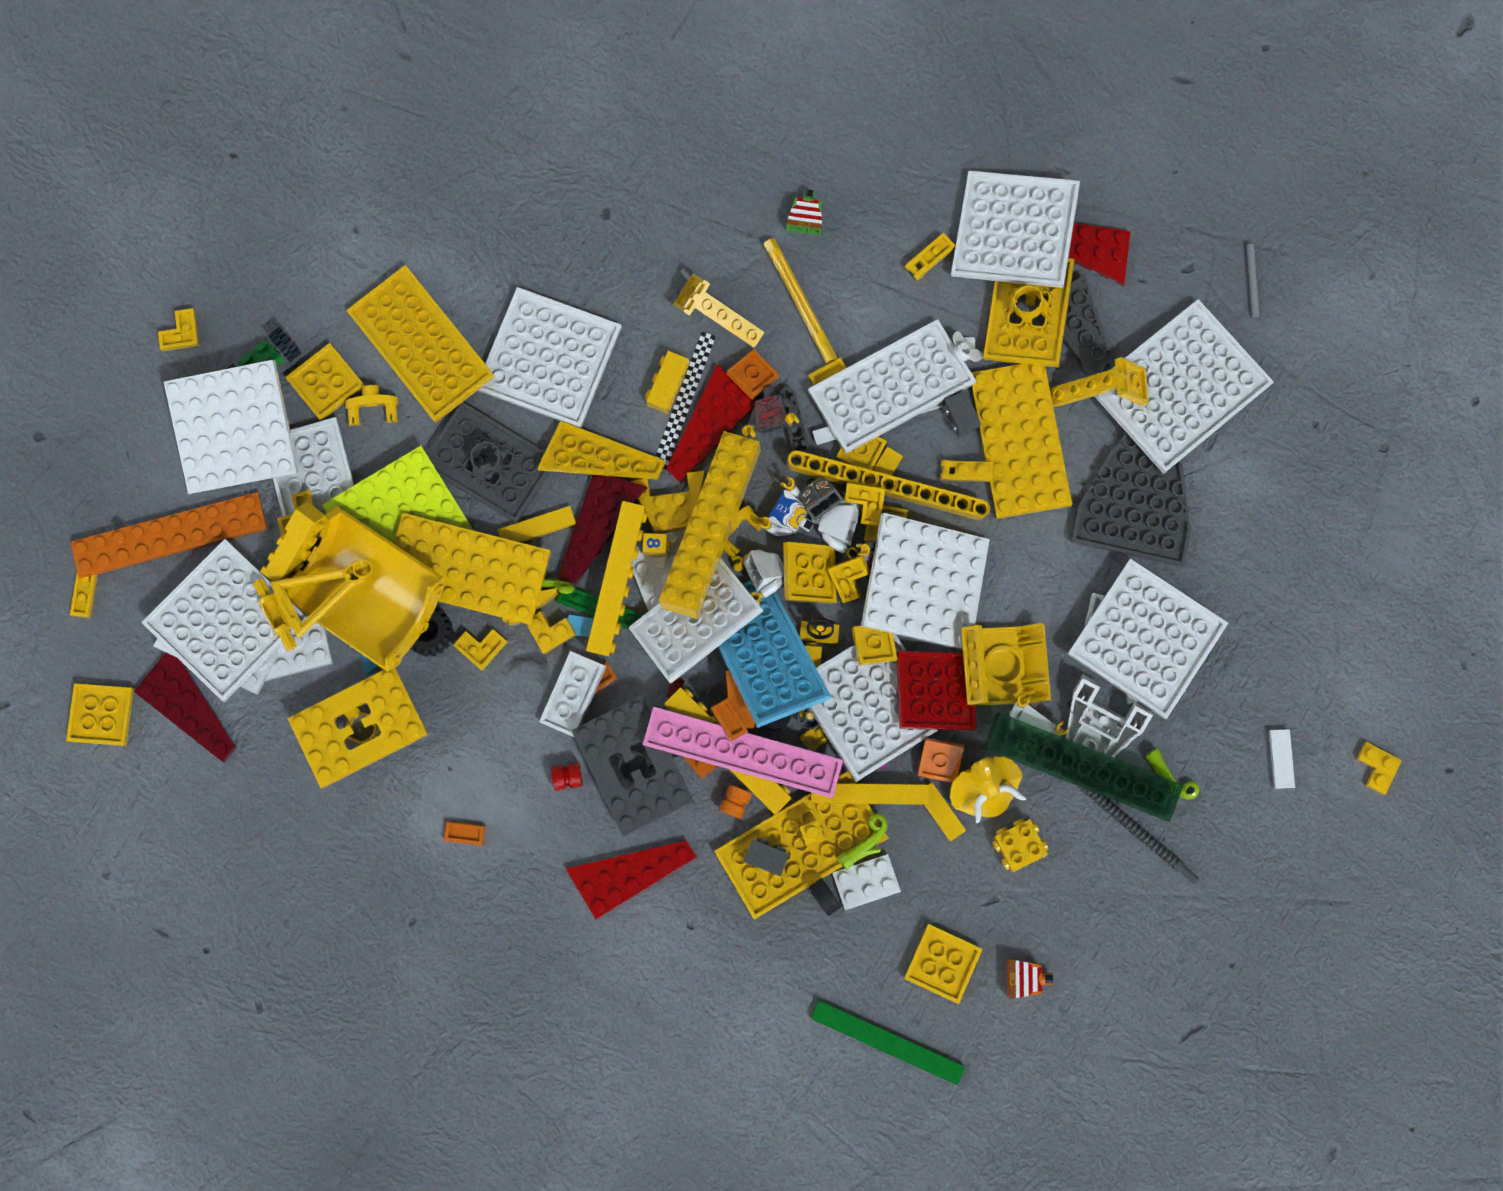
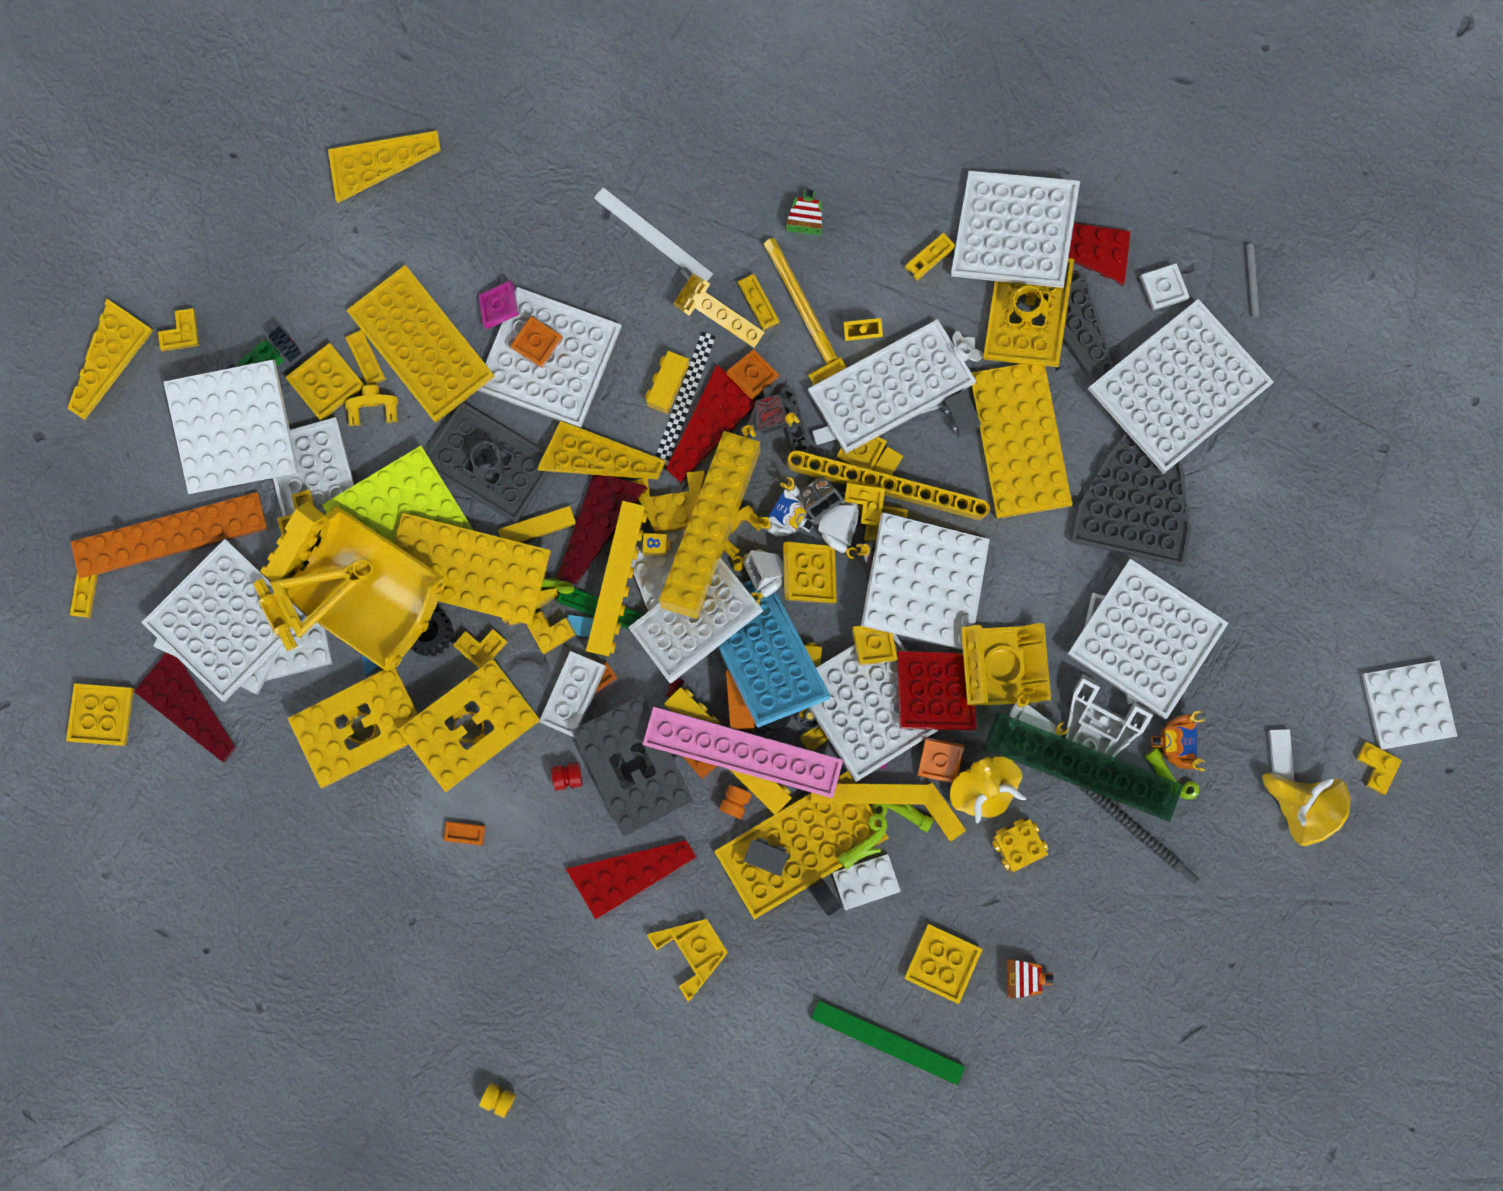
(109, 353): none -> yellow wing
(365, 358): none -> yellow tile
(369, 163): none -> yellow wing
(440, 747): none -> yellow plate
(497, 1100): none -> yellow wheel
(498, 305): none -> dark pink plate
(536, 342): none -> orange plate
(651, 234): none -> white sticker
(699, 946): none -> yellow wing
(729, 720): orange tile -> none
(758, 302): none -> yellow tile
(811, 833): yellow brick -> none
(819, 631): piece -> none
(844, 577): yellow plate -> none
(863, 329): none -> yellow brick
(907, 812): none -> lime plant
(967, 471): yellow plate -> none
(1126, 378): yellow bracket -> none
(1164, 287): none -> white plate
(1180, 741): none -> torso
(1311, 809): none -> yellow animal
(1409, 705): none -> white plate

